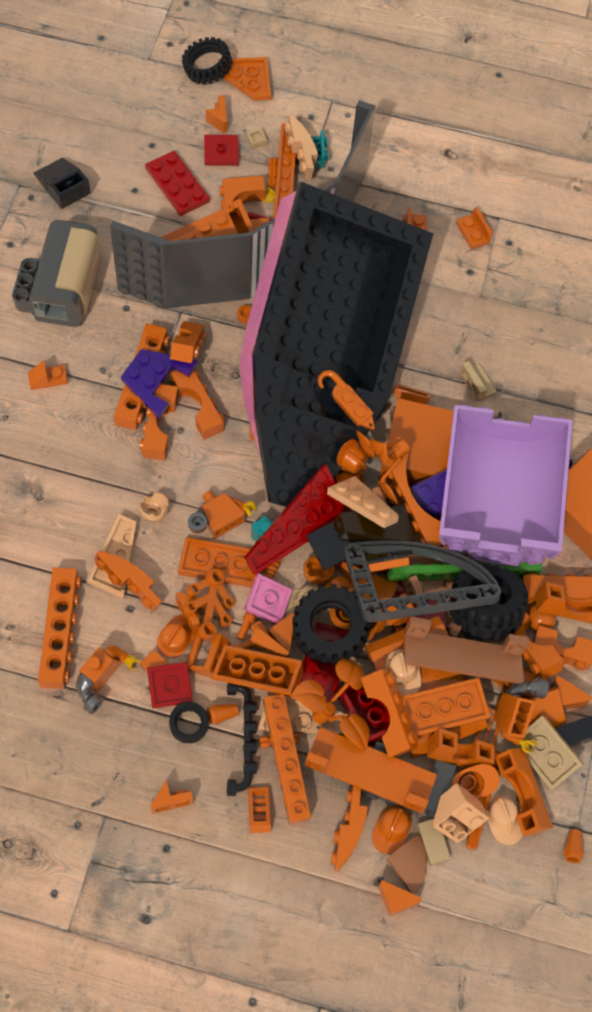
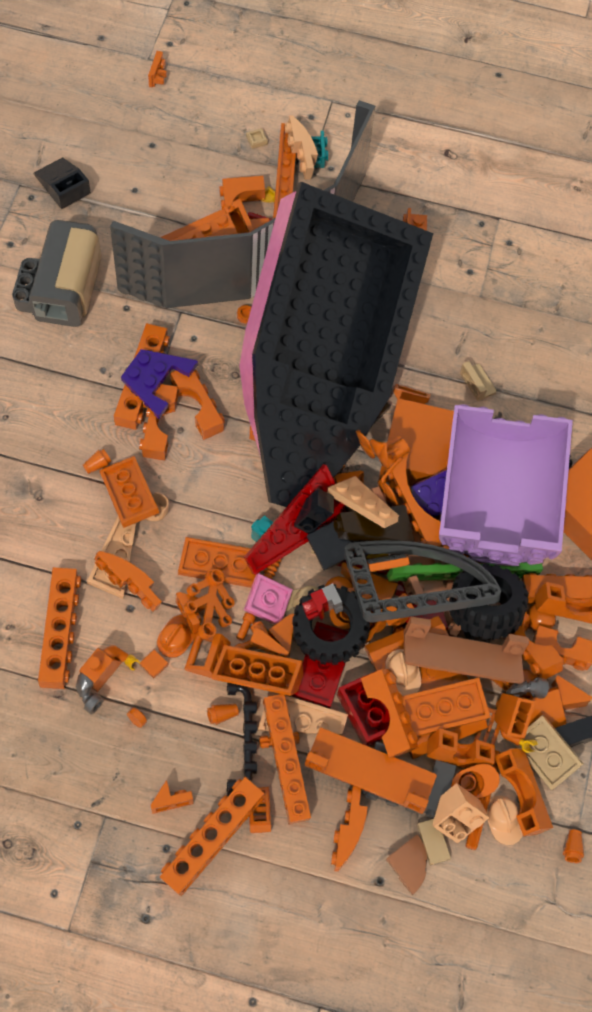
(45, 376): orange slope -> none
(97, 461): none -> orange cone
(129, 491): none -> orange plate
(137, 717): none -> orange tile
(156, 73): none -> orange plate
(169, 685): red plate -> none
(177, 183): red plate -> none
(184, 707): black tyre -> none
(188, 342): orange arch -> none
(203, 47): black tyre -> none
(217, 116): orange slope -> none
(219, 514): orange torso -> none
(221, 150): red plate -> none
(225, 831): none -> orange brick
(250, 77): orange plate -> none
(272, 172): orange axle -> none
(311, 696): orange plant -> none
(314, 573): orange hair -> none
(315, 511): none -> black slope
(323, 601): none -> red hips
(349, 400): orange plate -> none
(352, 457): orange piece -> none
(391, 829): orange piece -> none
(397, 899): orange slope -> none
(475, 229): orange bracket -> none

